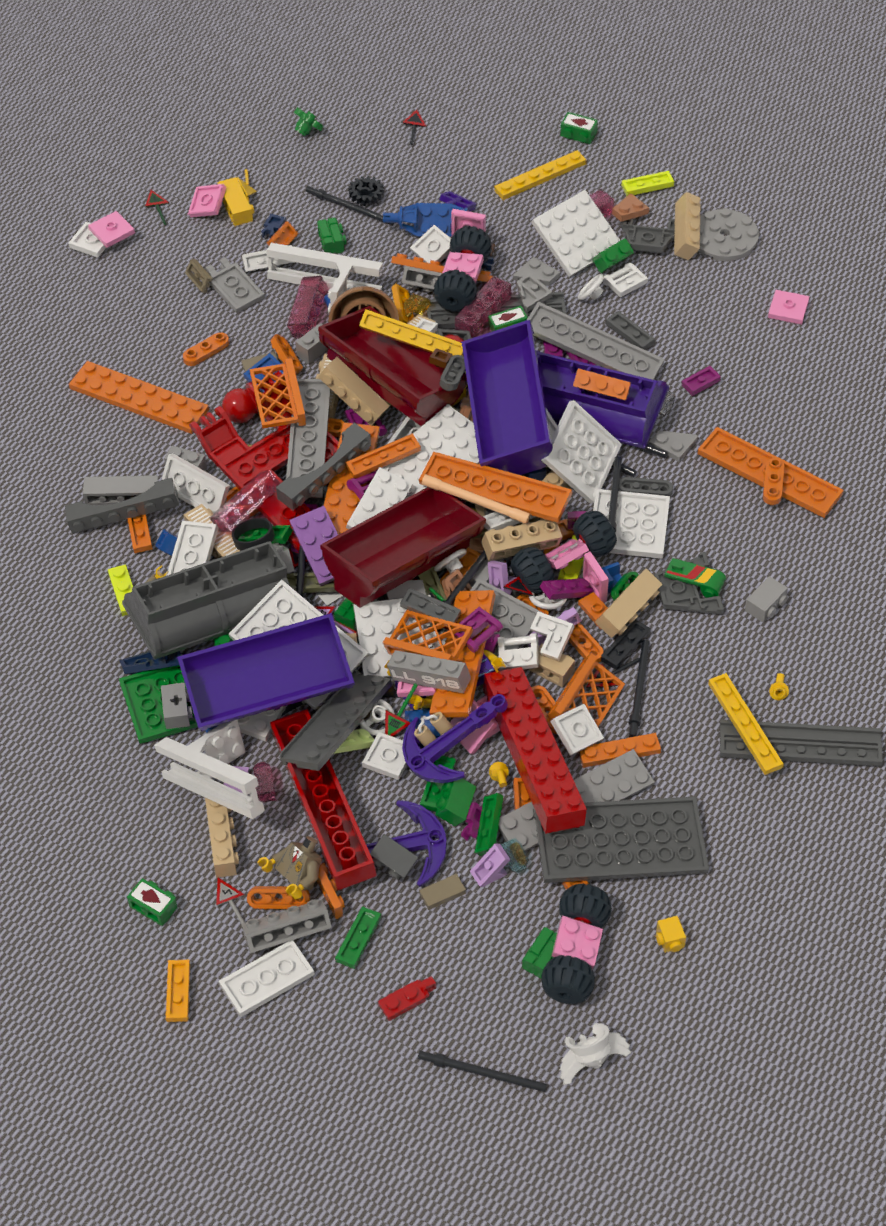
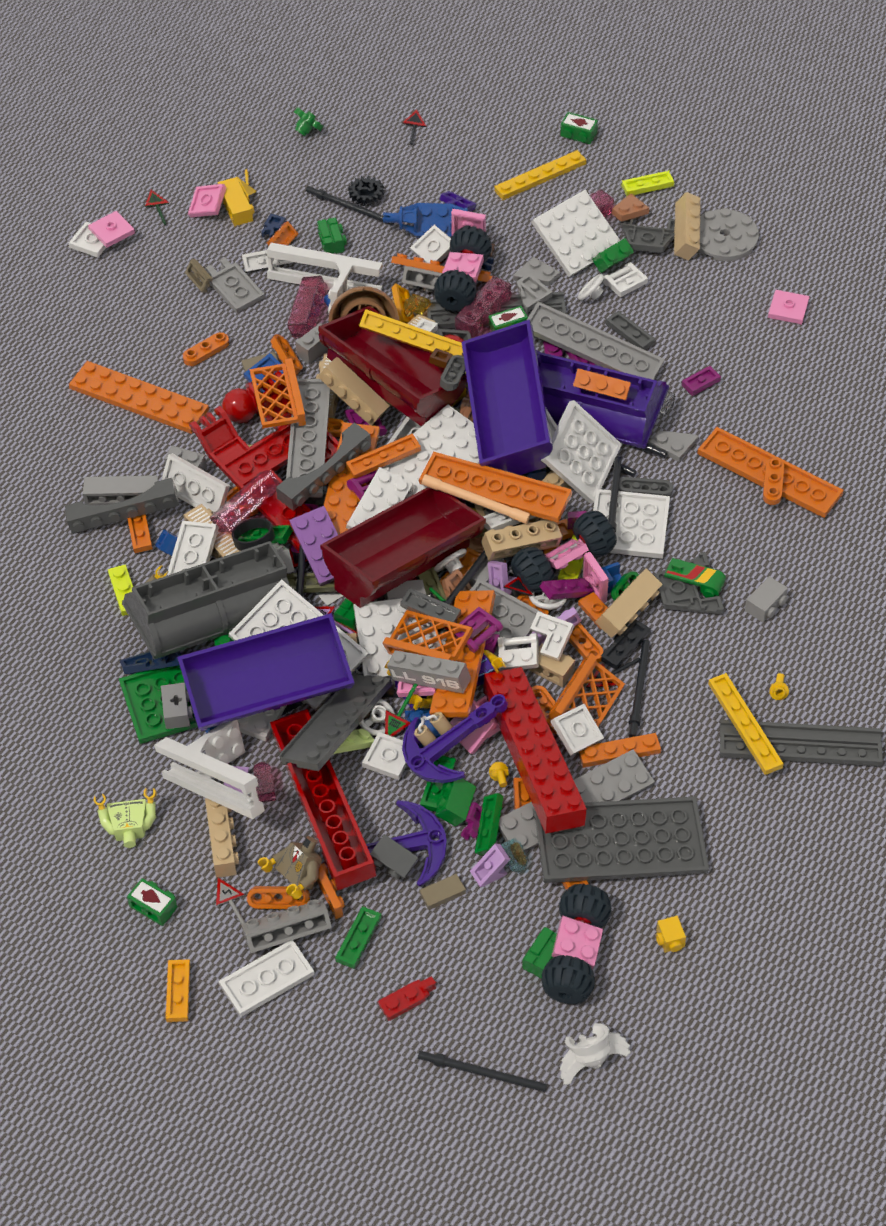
(129, 818): none -> yellowish green torso

